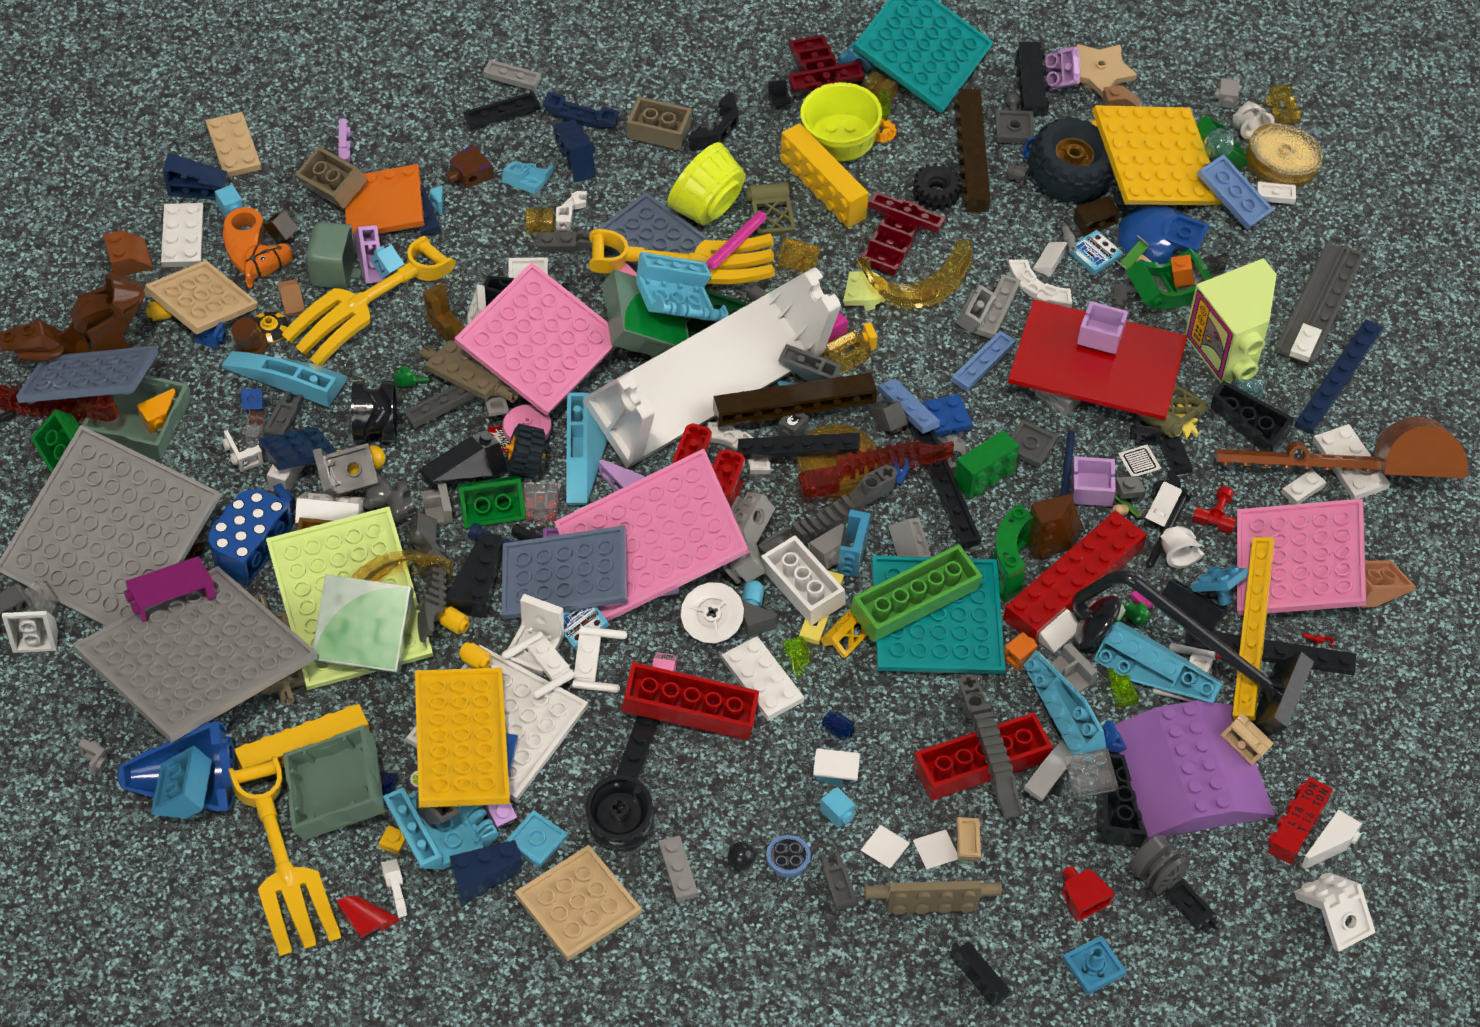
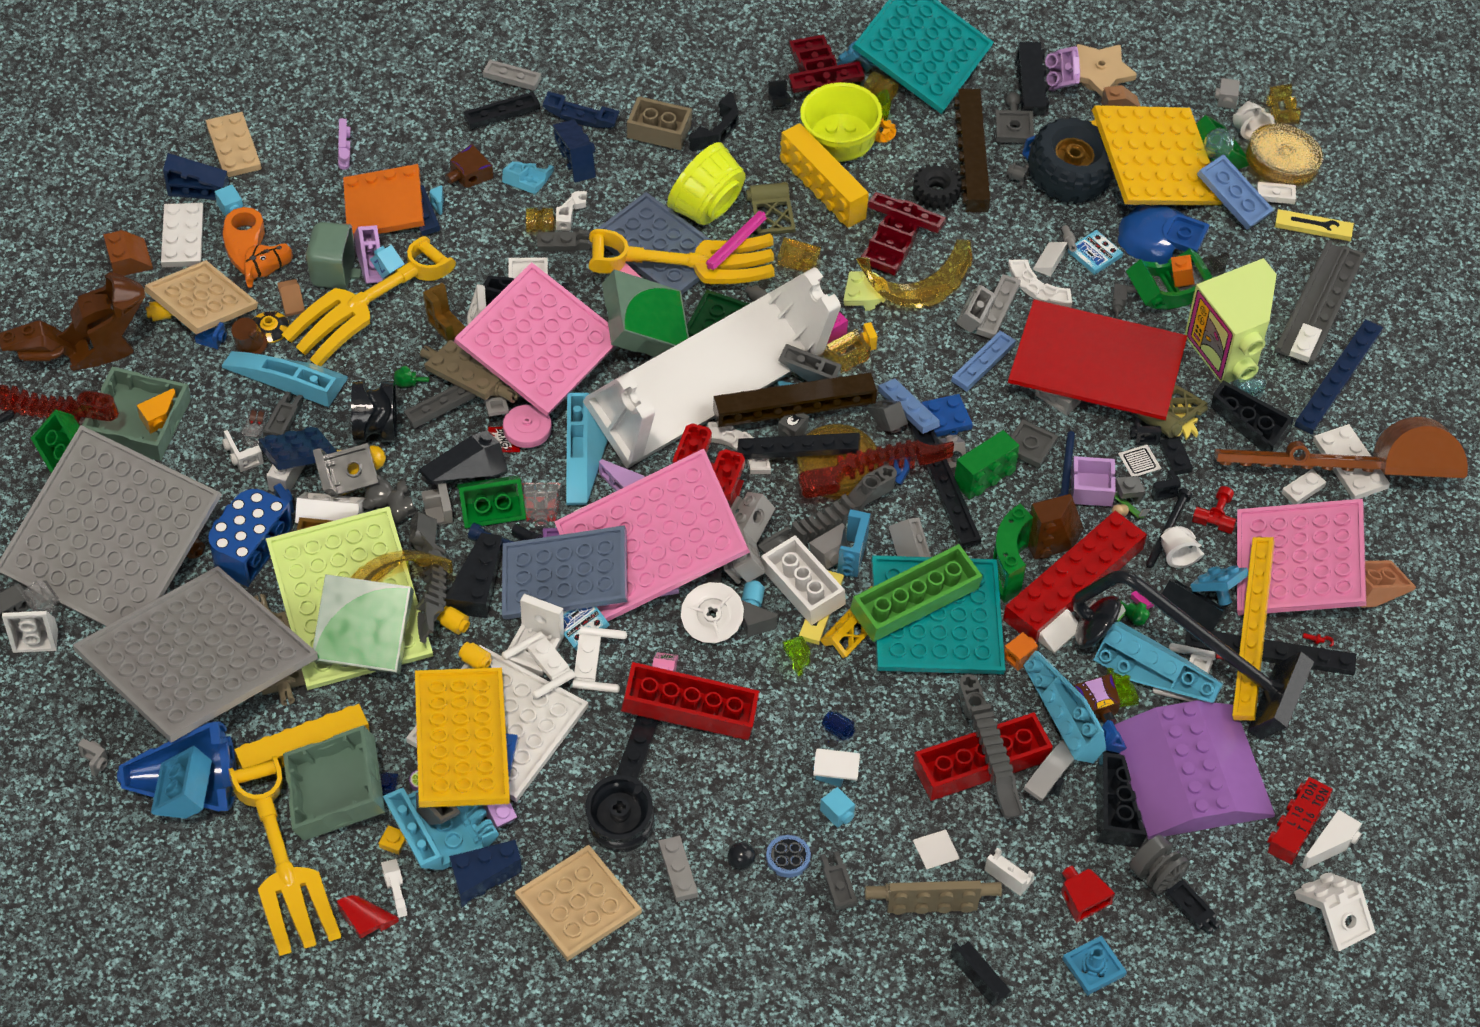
(88, 374): sand blue plate -> none
(168, 584): magenta panel -> none
(252, 399): blue bracket -> none
(280, 227): brick -> none
(331, 177): dark tan brick -> none
(525, 451): black wheel -> none
(537, 838): medium azure tile -> none
(676, 287): medium azure slope -> none
(758, 670): white plate -> none
(885, 846): white sticker -> none
(968, 839): tan tile -> none
(1008, 873): none -> white hinge
(1075, 668): light grey panel -> none
(1091, 773): clear plate -> none
(1096, 215): dark brown brick -> none
(1101, 697): none -> torso
(1102, 327): lavender piece -> none
(1135, 254): bright green piece -> none
(1163, 504): white bracket -> none
(1247, 739): tan brick -> none
(1314, 225): none -> light yellow tile

